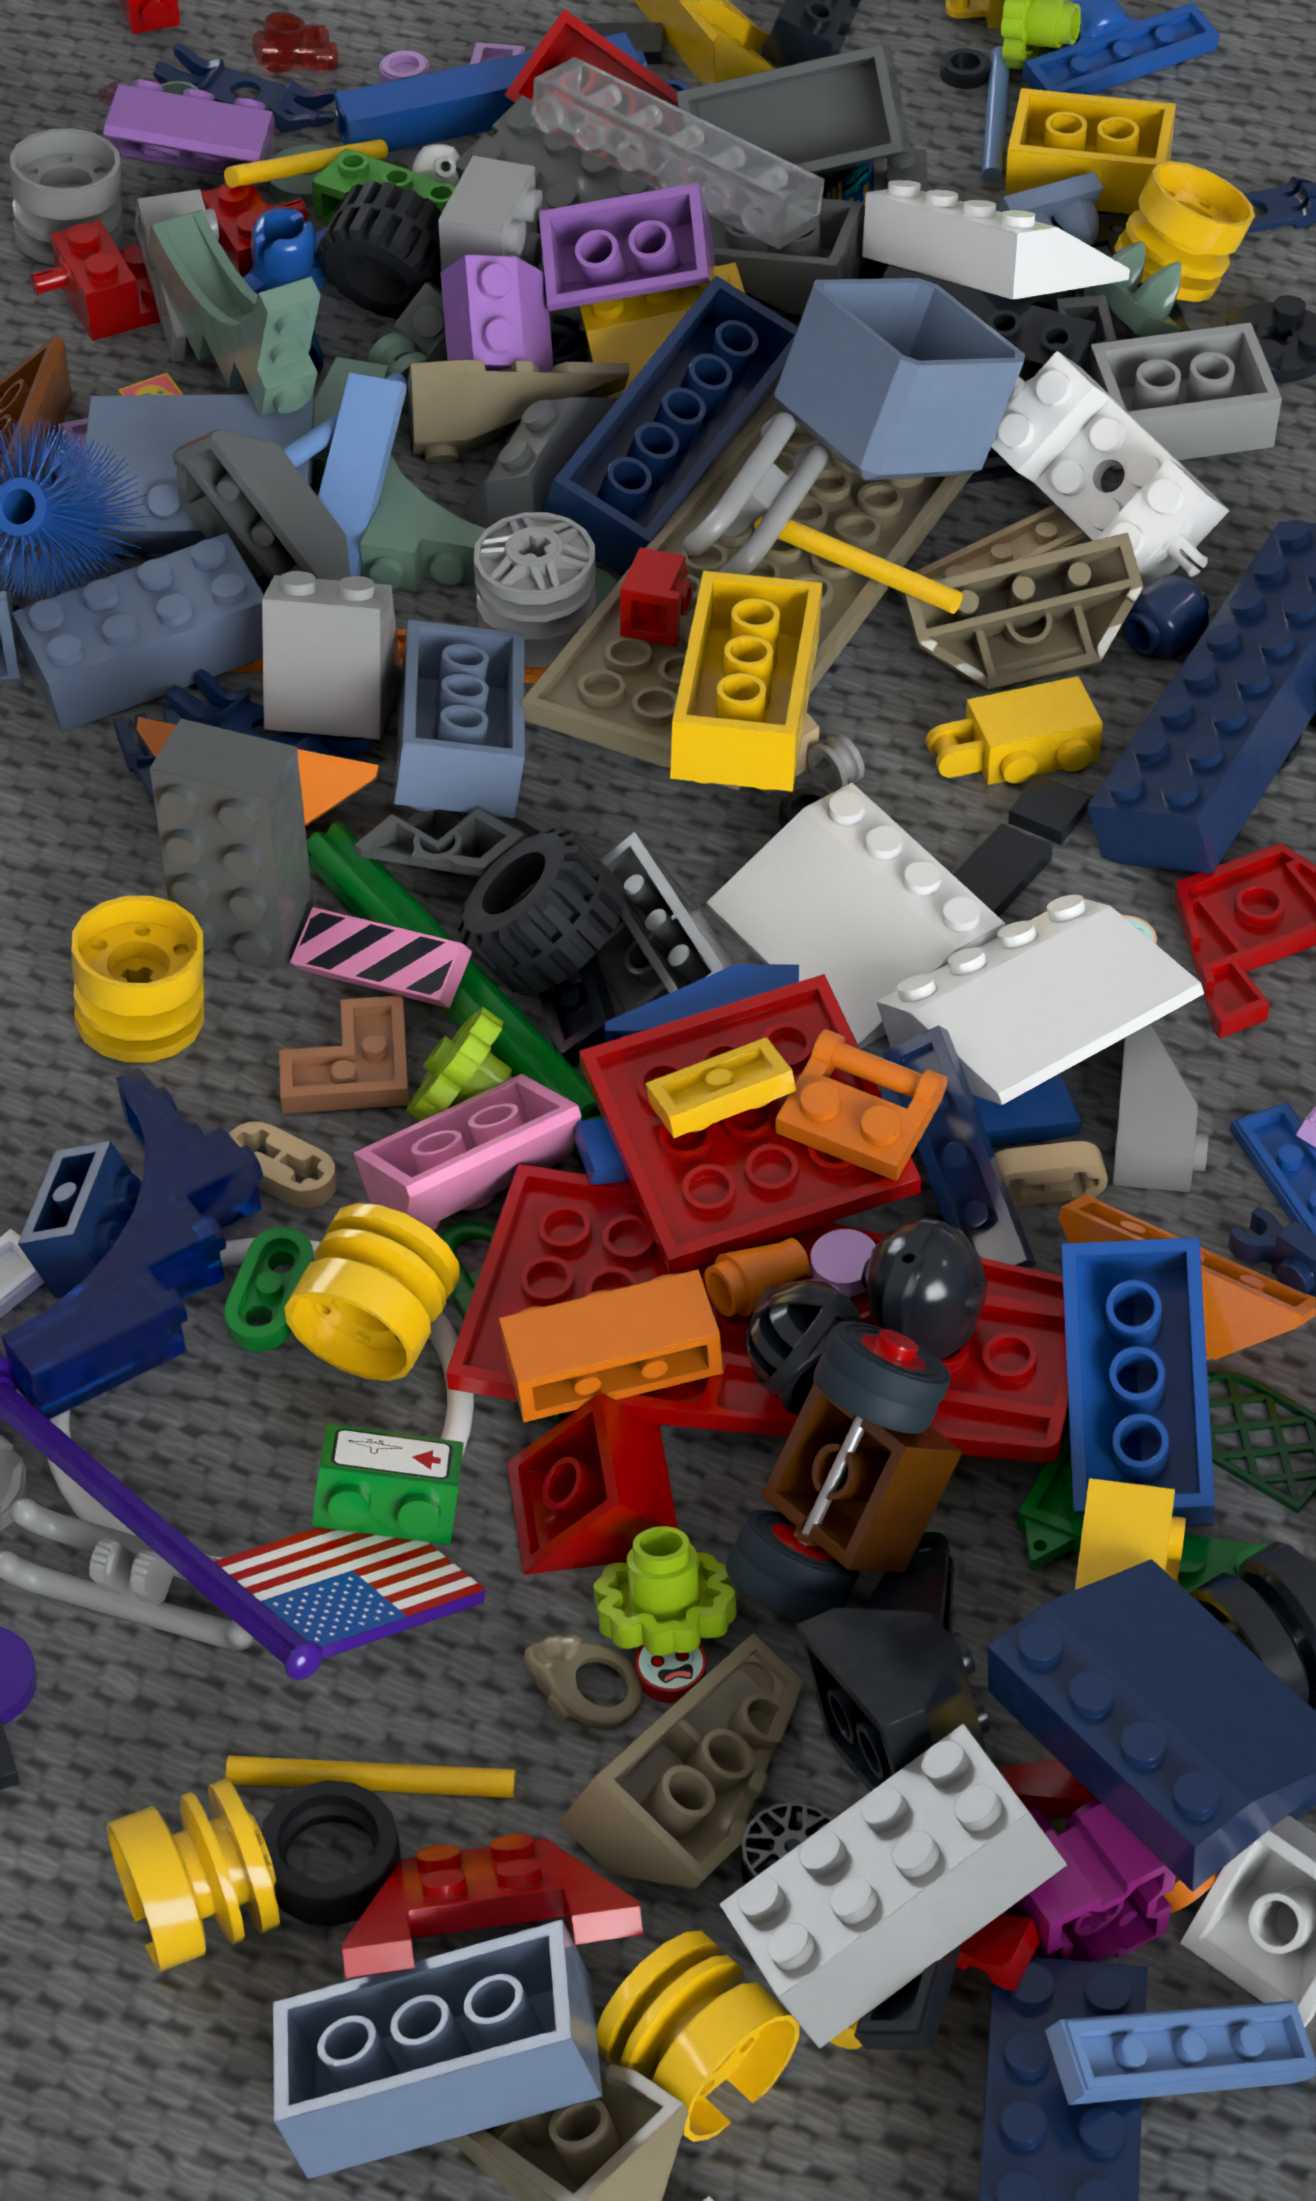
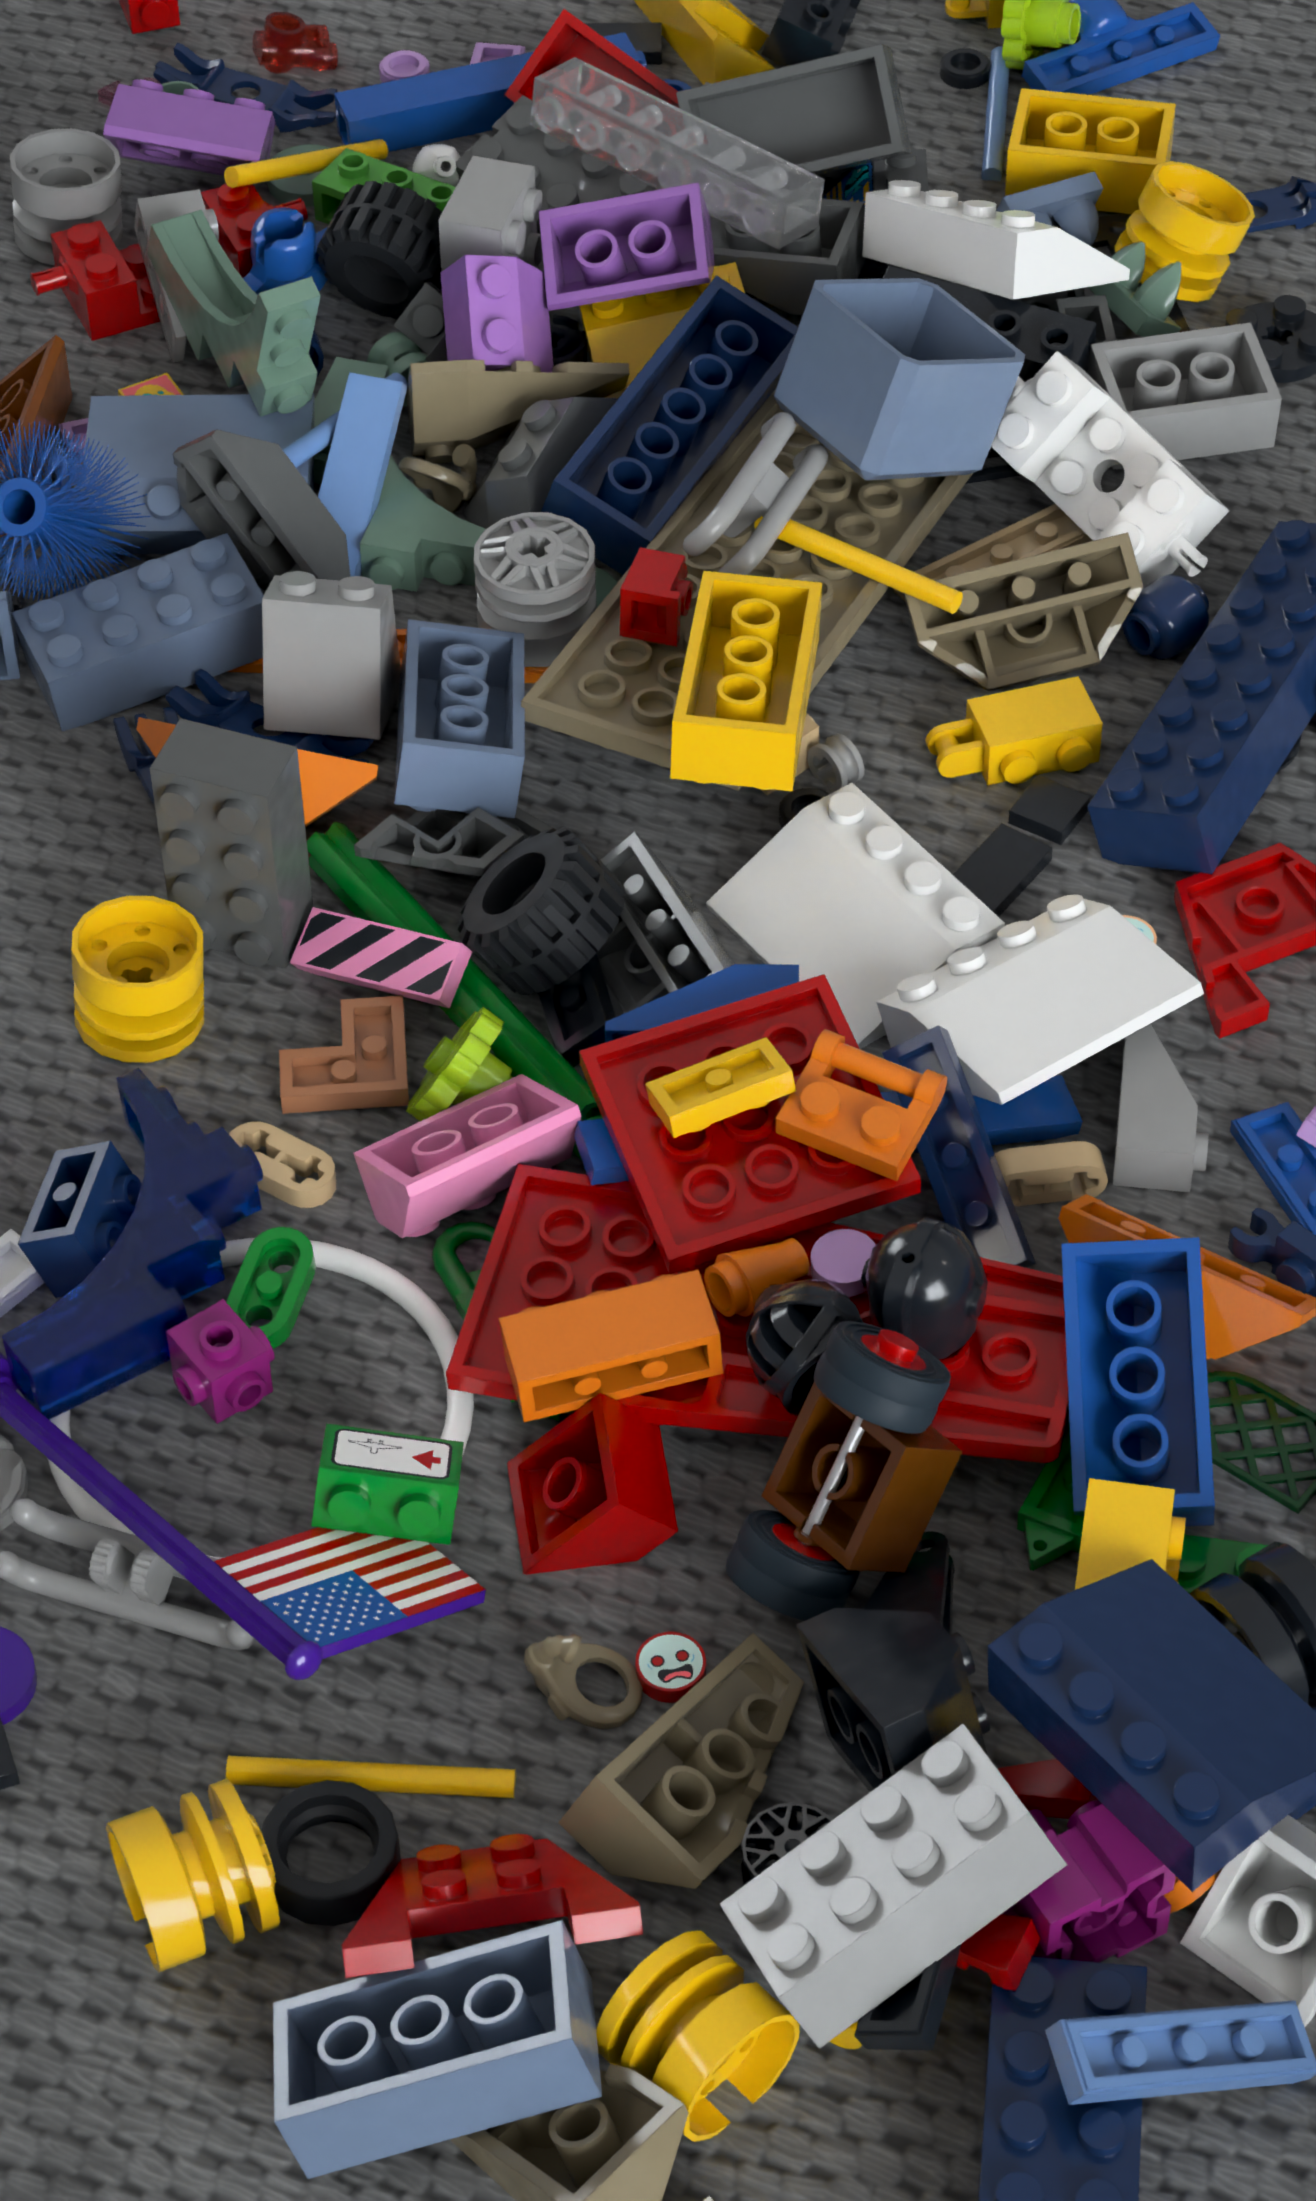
(220, 1361): none -> magenta brick
(372, 1292): yellow wheel -> none
(448, 487): none -> dark tan piece
(664, 1595): lime plant -> none

